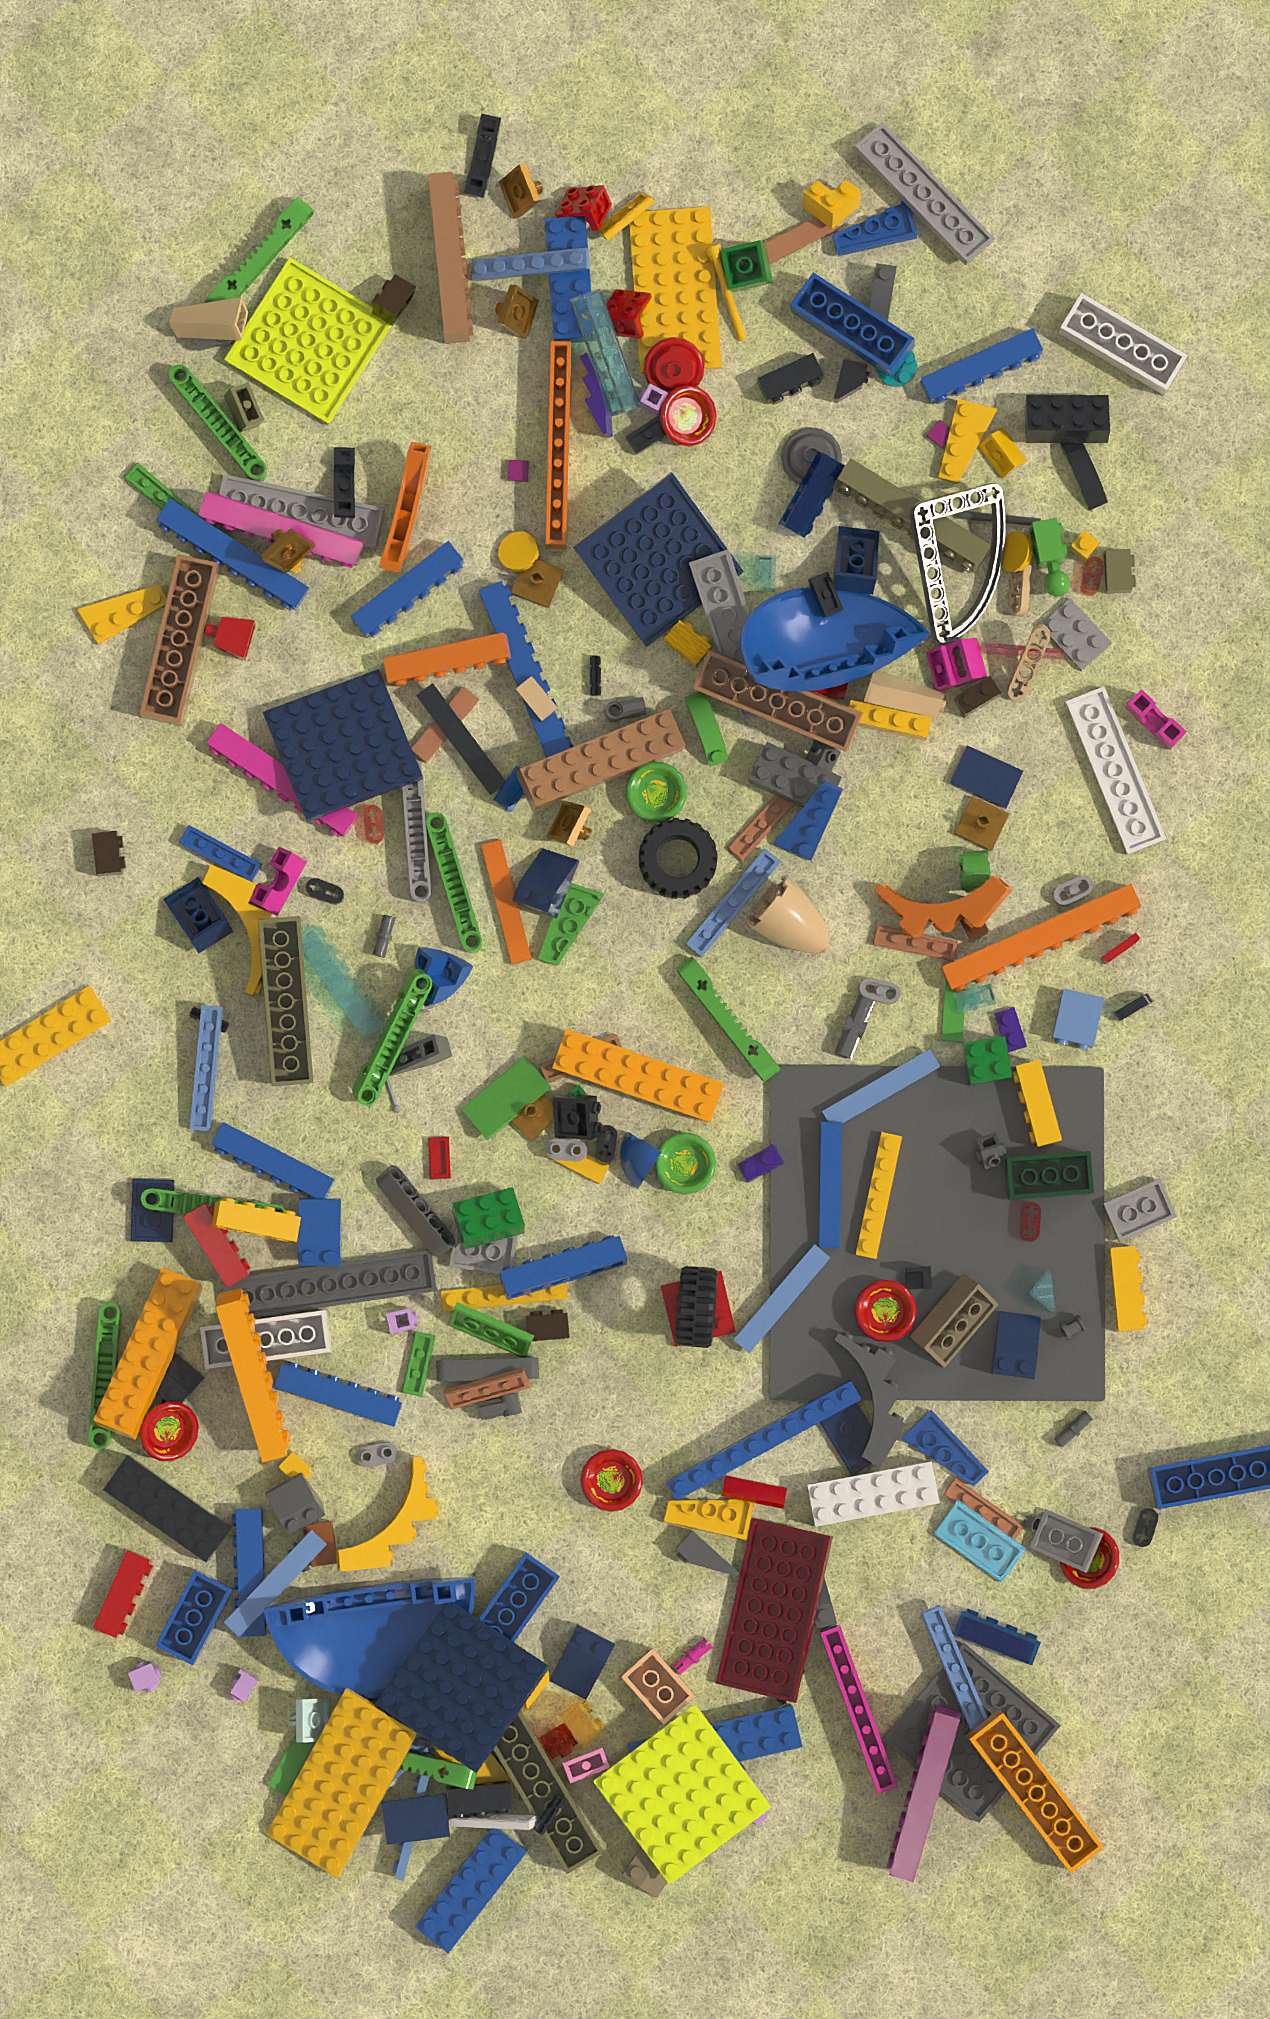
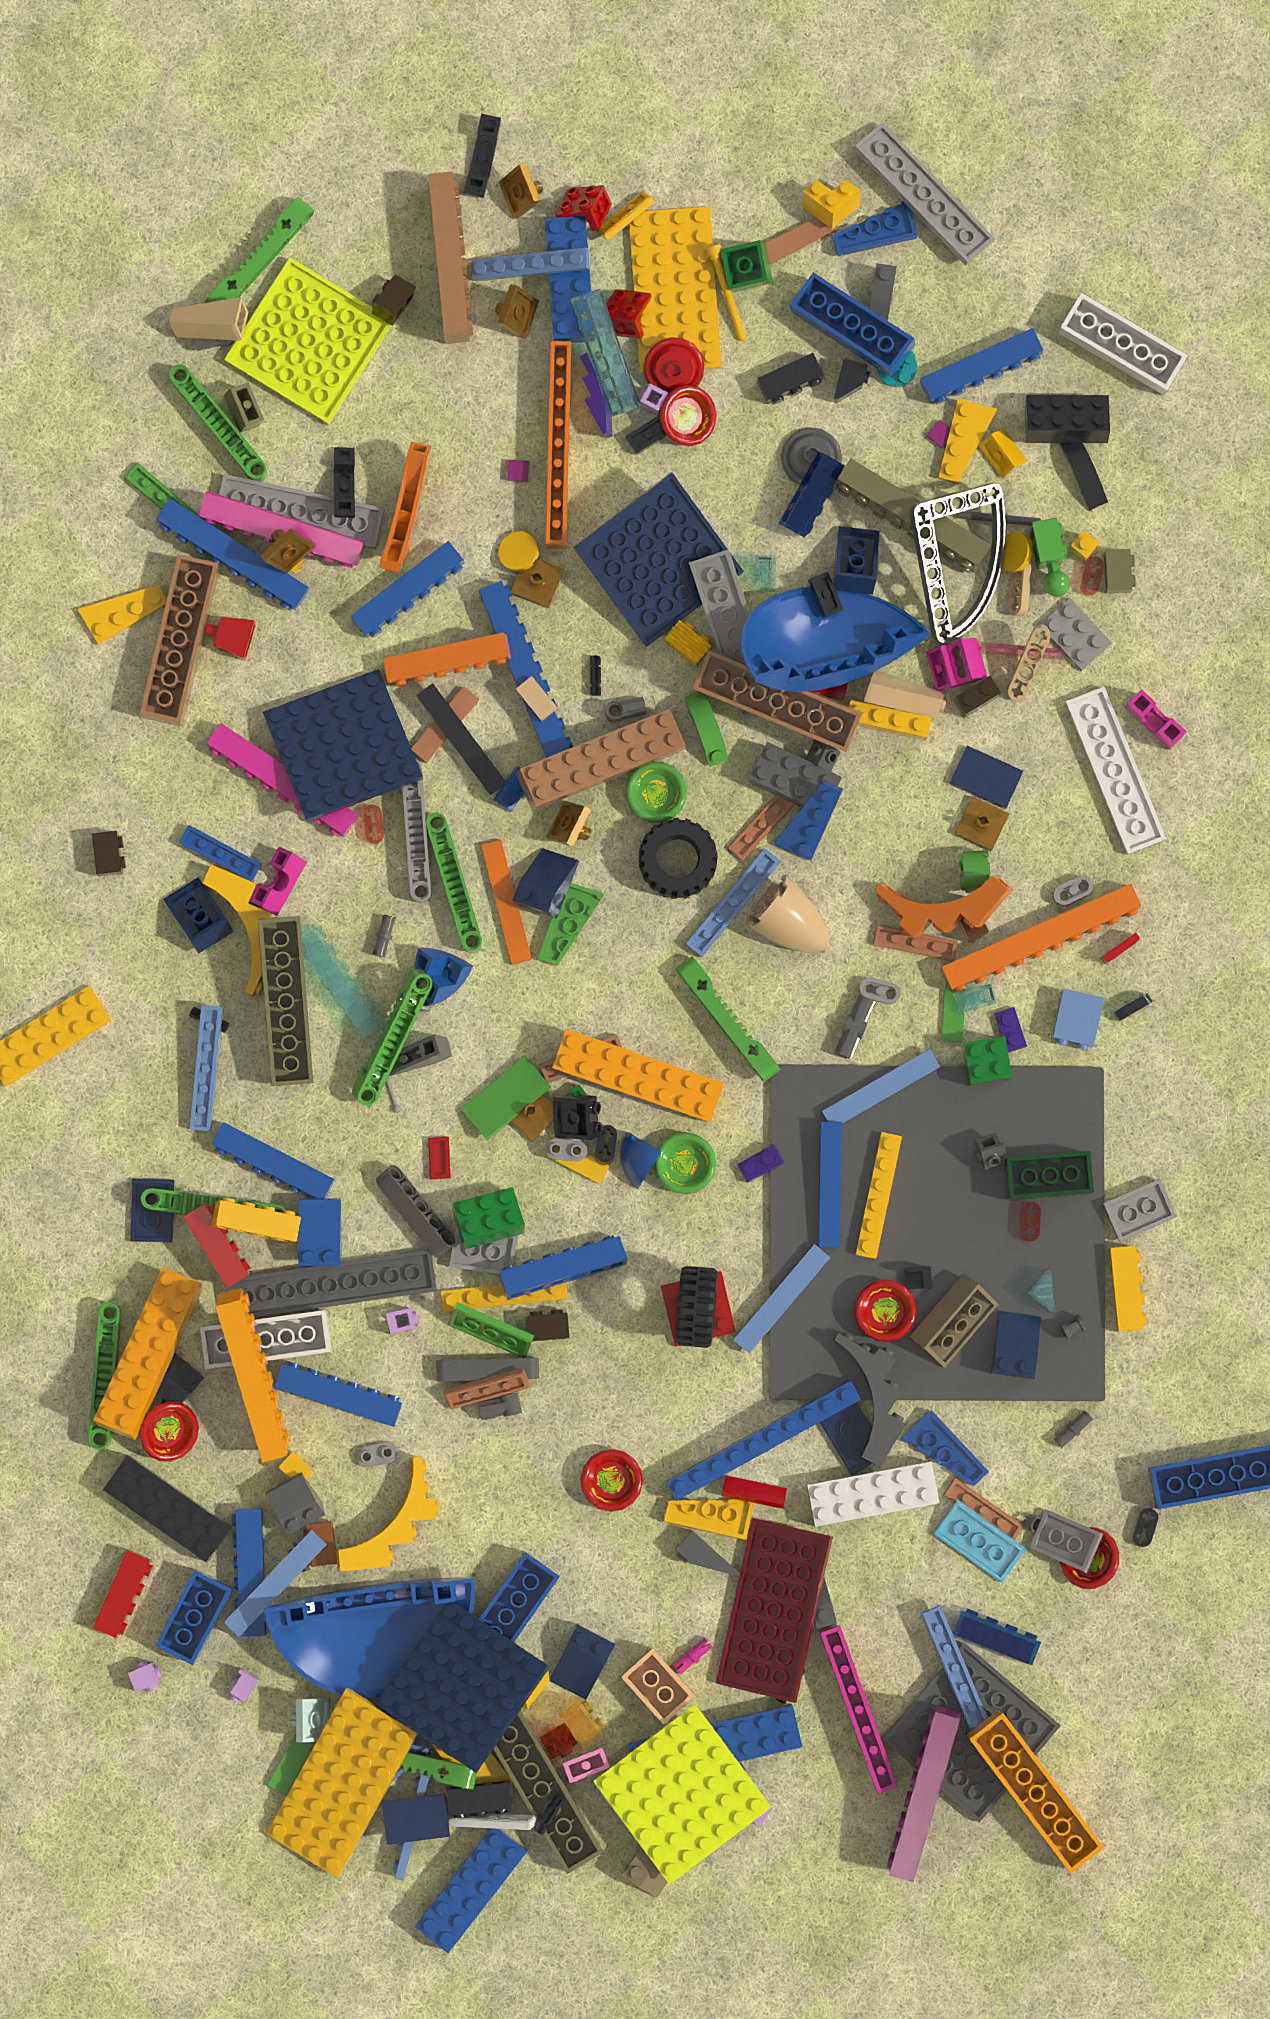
(322, 895): black beam -> none
(418, 1364): bright green tile -> none
(1037, 1103): yellow brick -> none

